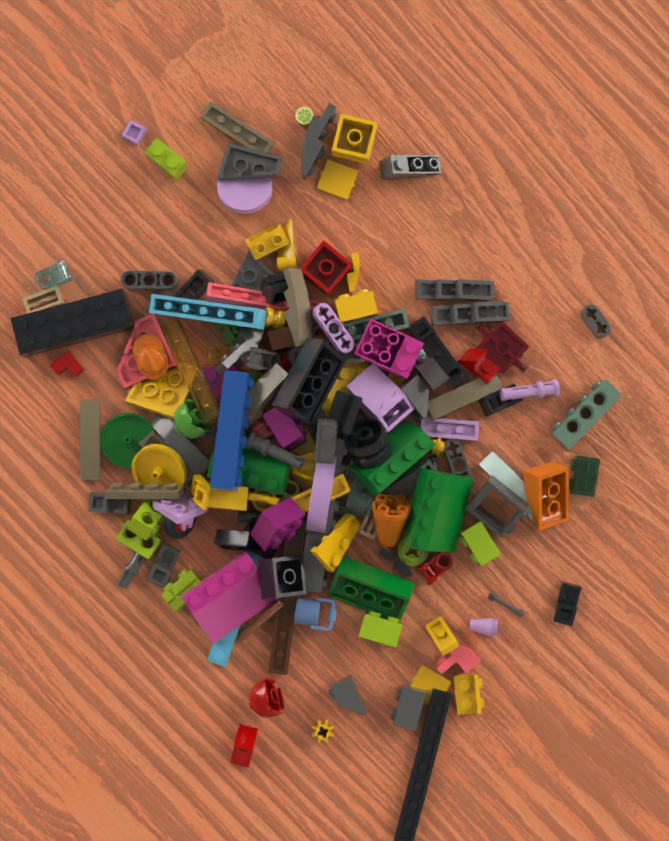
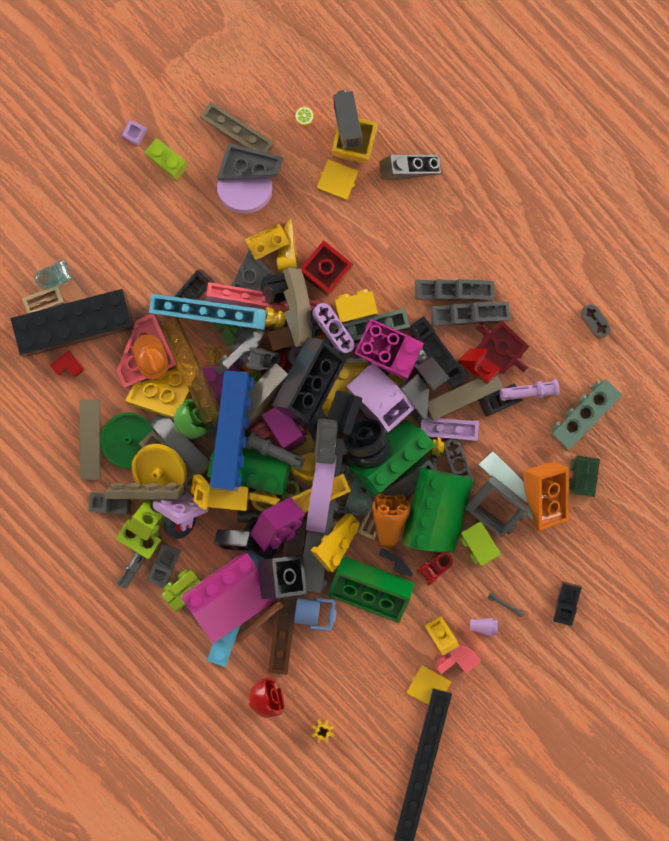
(141, 276): dark grey beam -> none
(244, 745): red slope -> none
(312, 146): dark grey slope -> none
(347, 119): none -> dark grey window
(347, 695): dark grey slope -> none
(352, 278): yellow slope -> none
(380, 629): lime brick -> none
(408, 707): dark grey brick -> none
(411, 559): lime gear -> none
(467, 693): yellow bracket -> none

